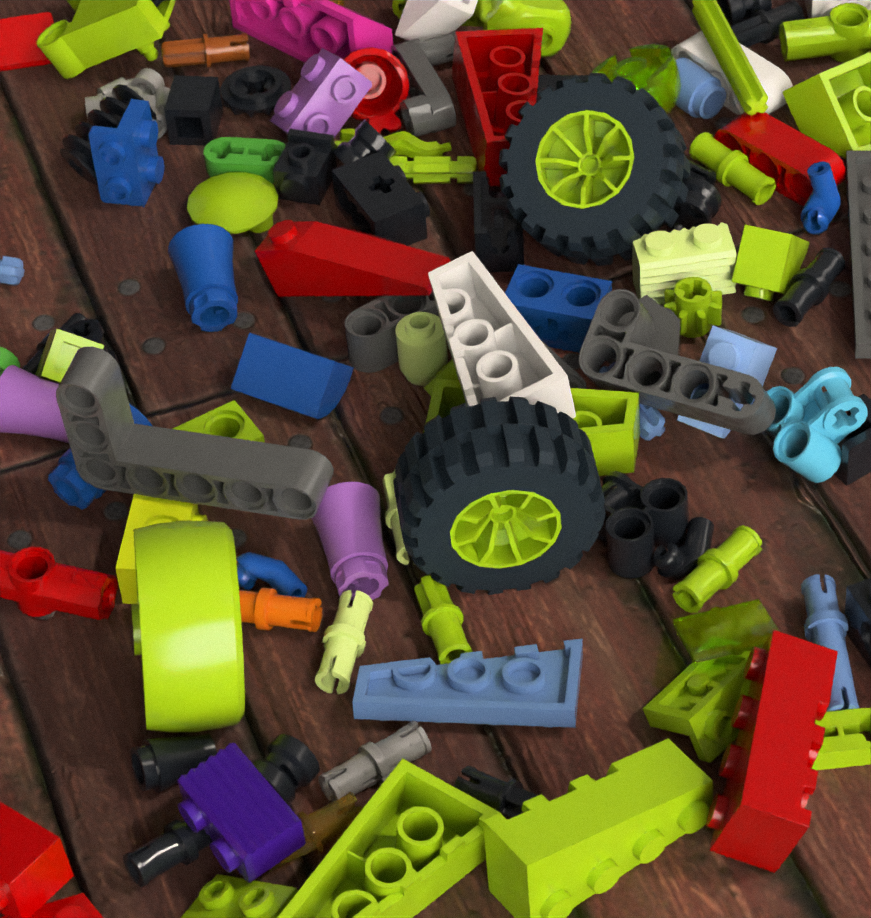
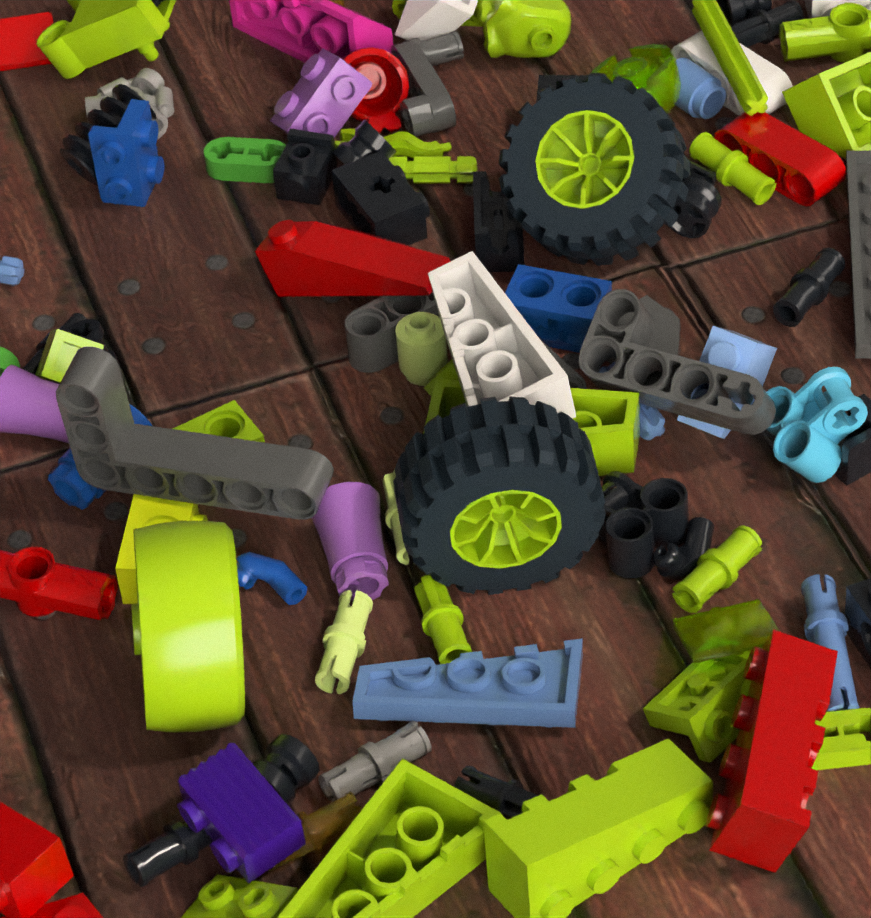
(162, 761): black cone -> none
(193, 110): black brick -> none
(205, 50): dark orange axle -> none
(206, 274): blue plant -> none
(234, 202): lime dish -> none
(254, 80): black gear -> none
(271, 609): orange pin -> none
(290, 377): blue brick -> none
(493, 80): red wedge -> none
(666, 258): yellowish green brick -> none
(694, 306): lime gear -> none
(768, 261): lime slope -> none
(823, 200): blue arm -> none

